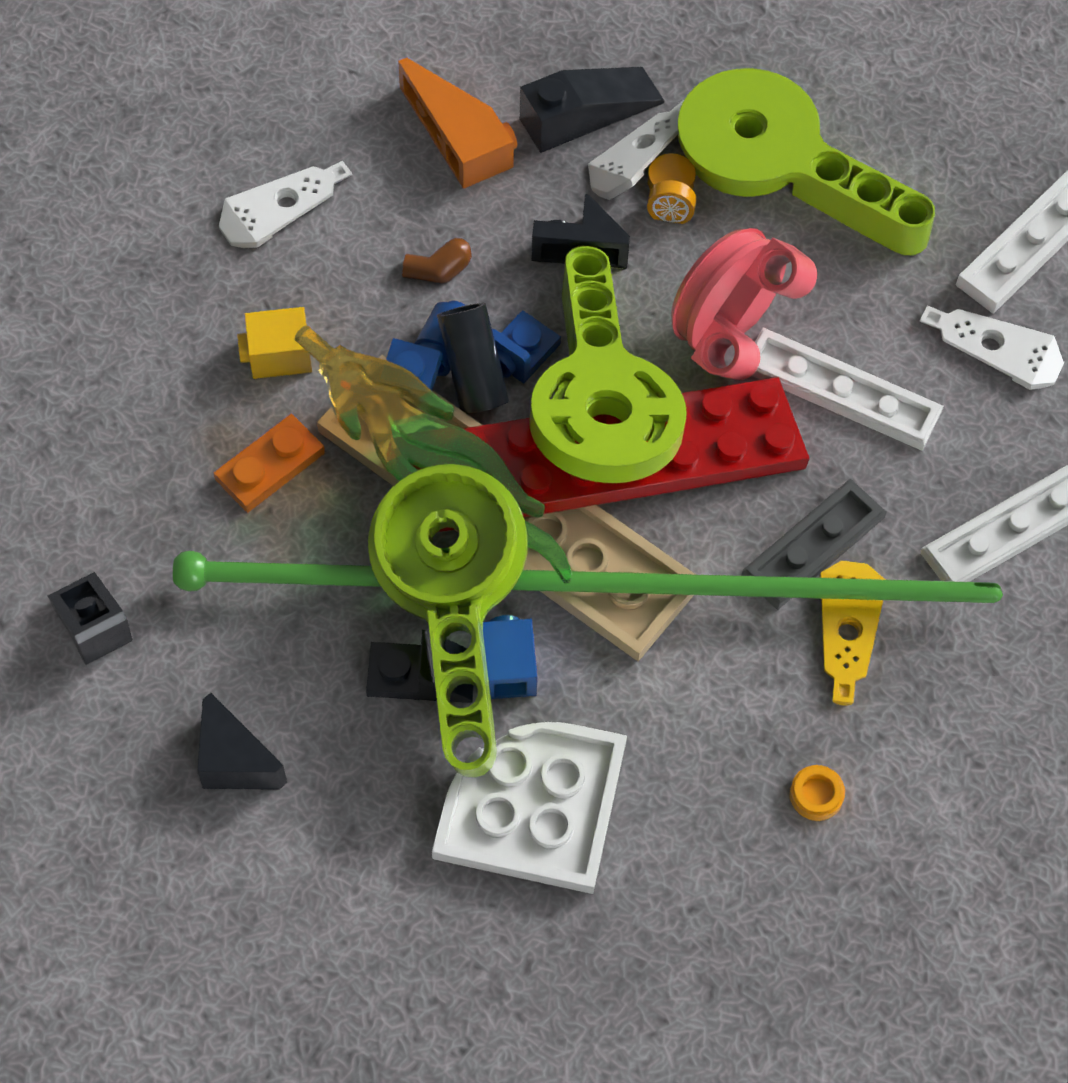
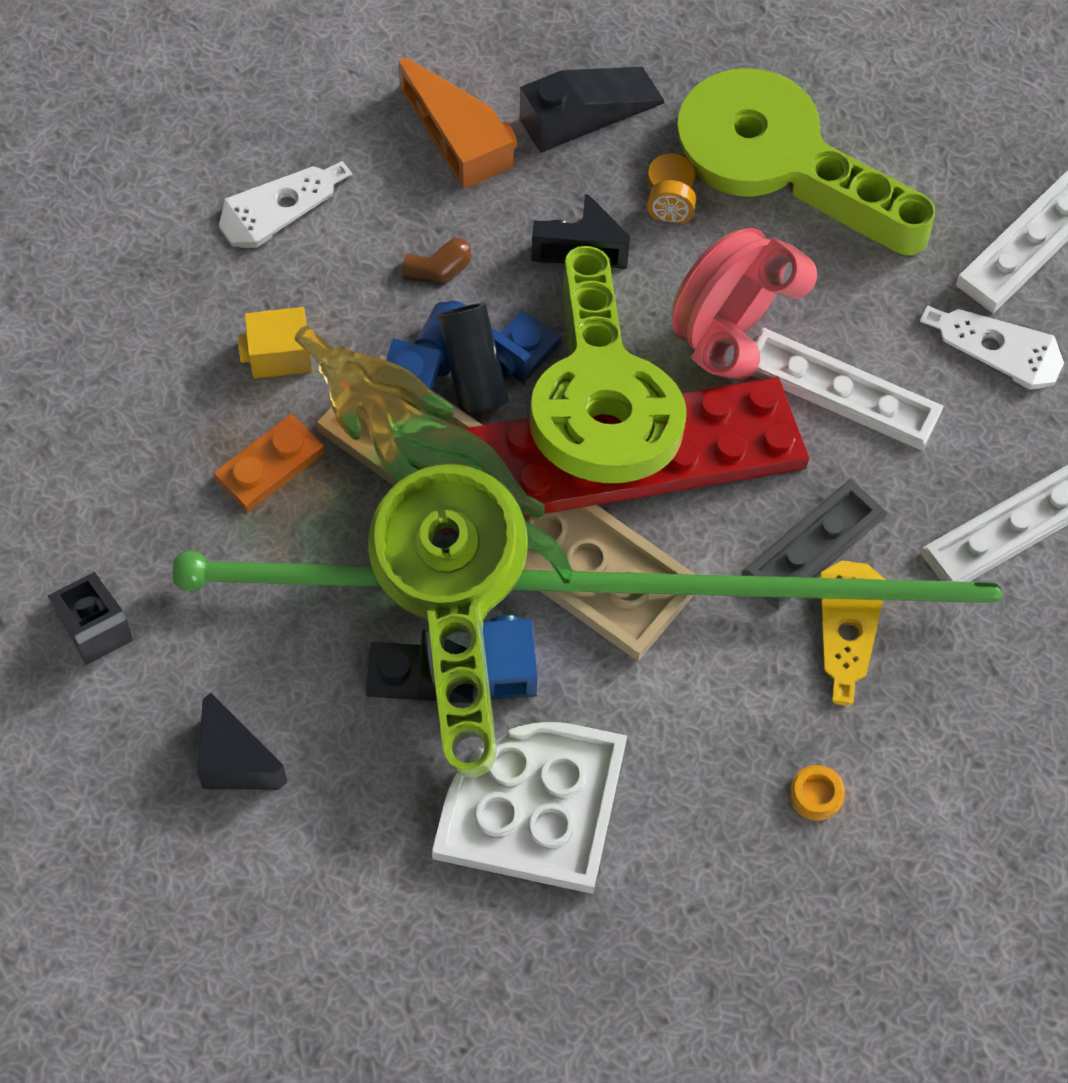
(625, 161): white piece -> none

